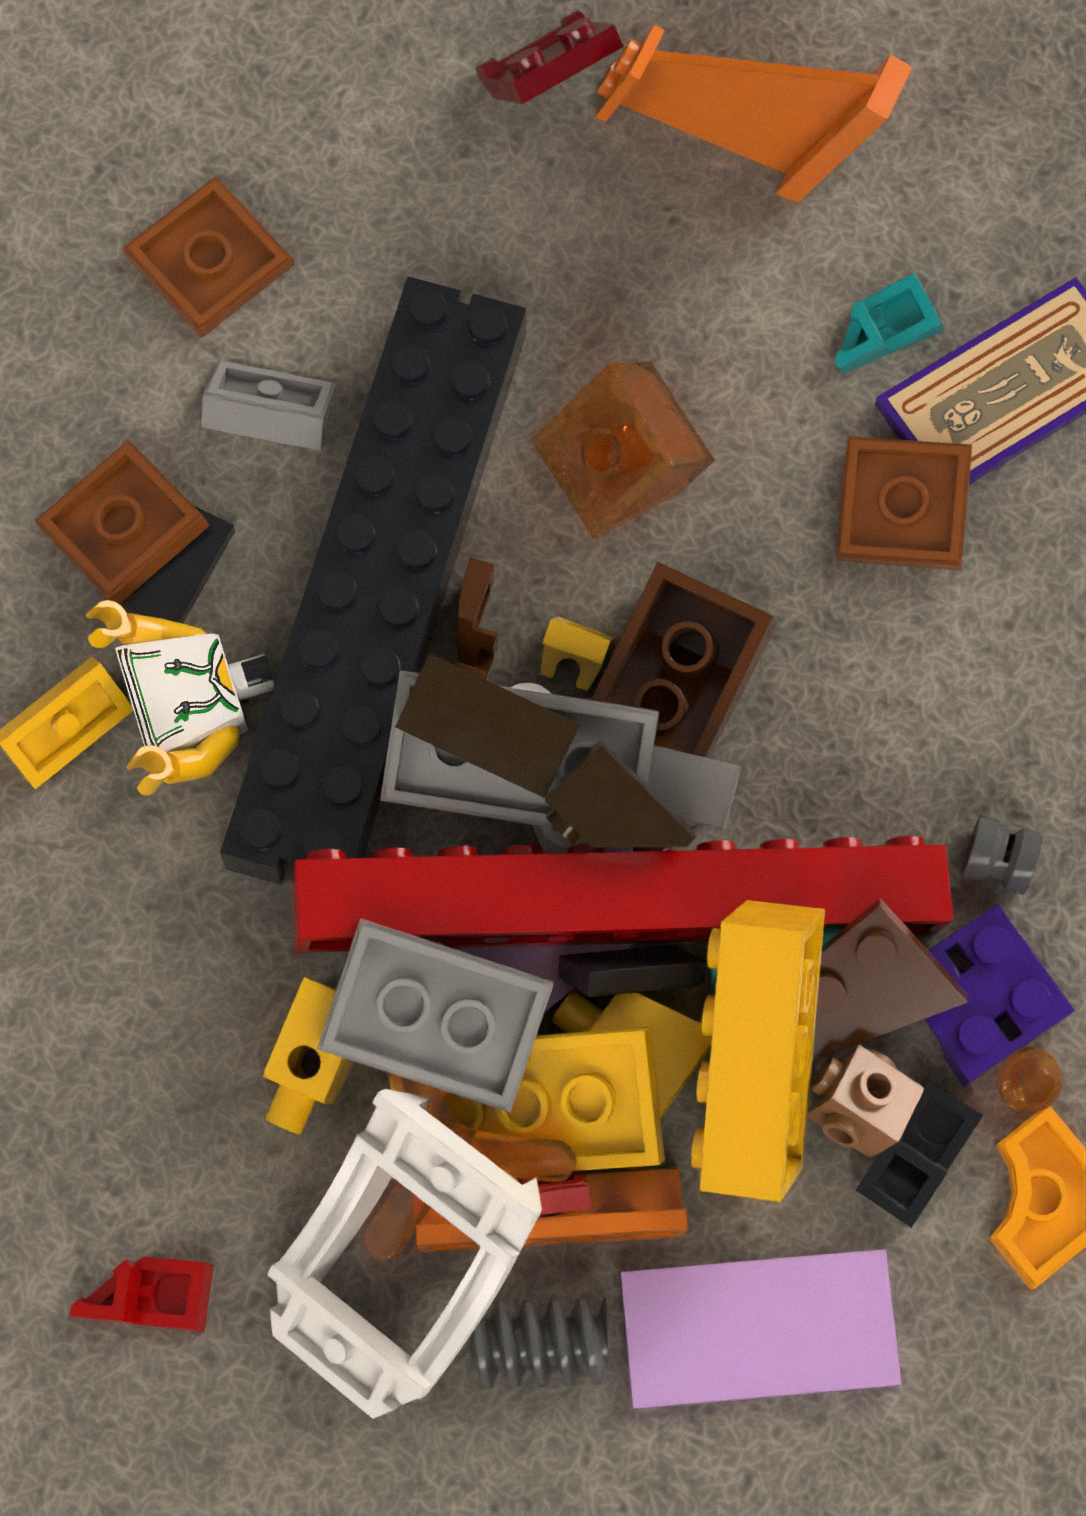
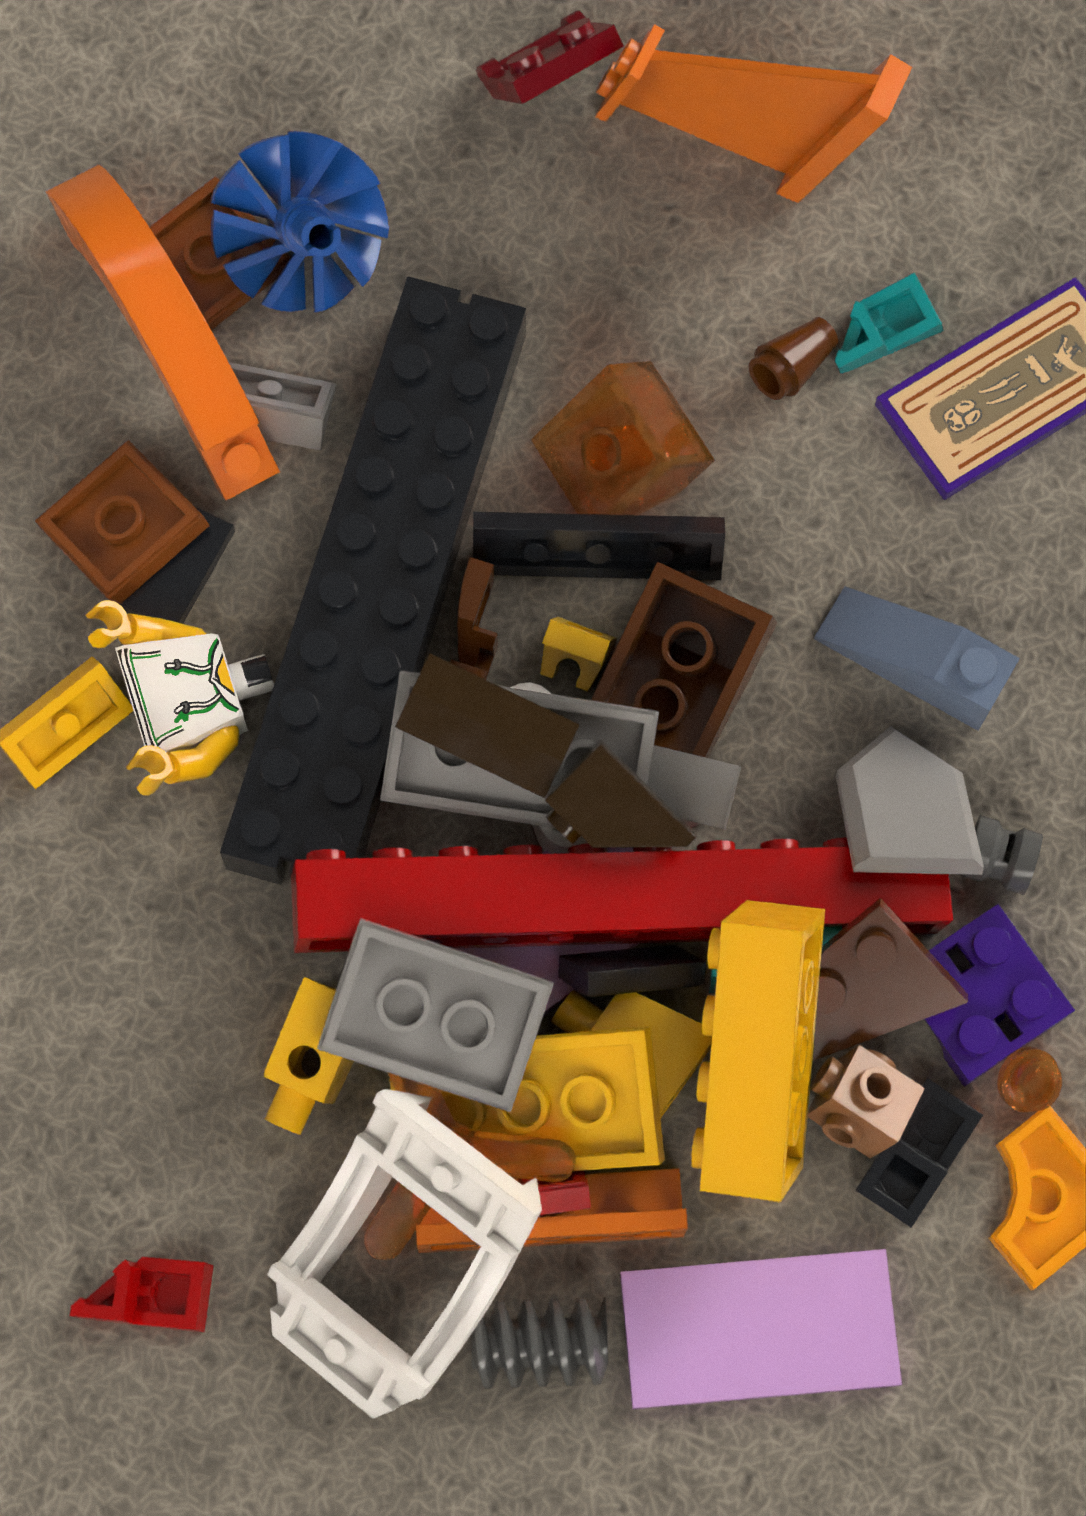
(168, 326): none -> orange arch
(311, 189): none -> blue piece
(598, 544): none -> black plate
(792, 358): none -> reddish brown cone
(904, 503): dark orange tile -> none
(906, 810): none -> light grey tile
(919, 654): none -> sand blue slope

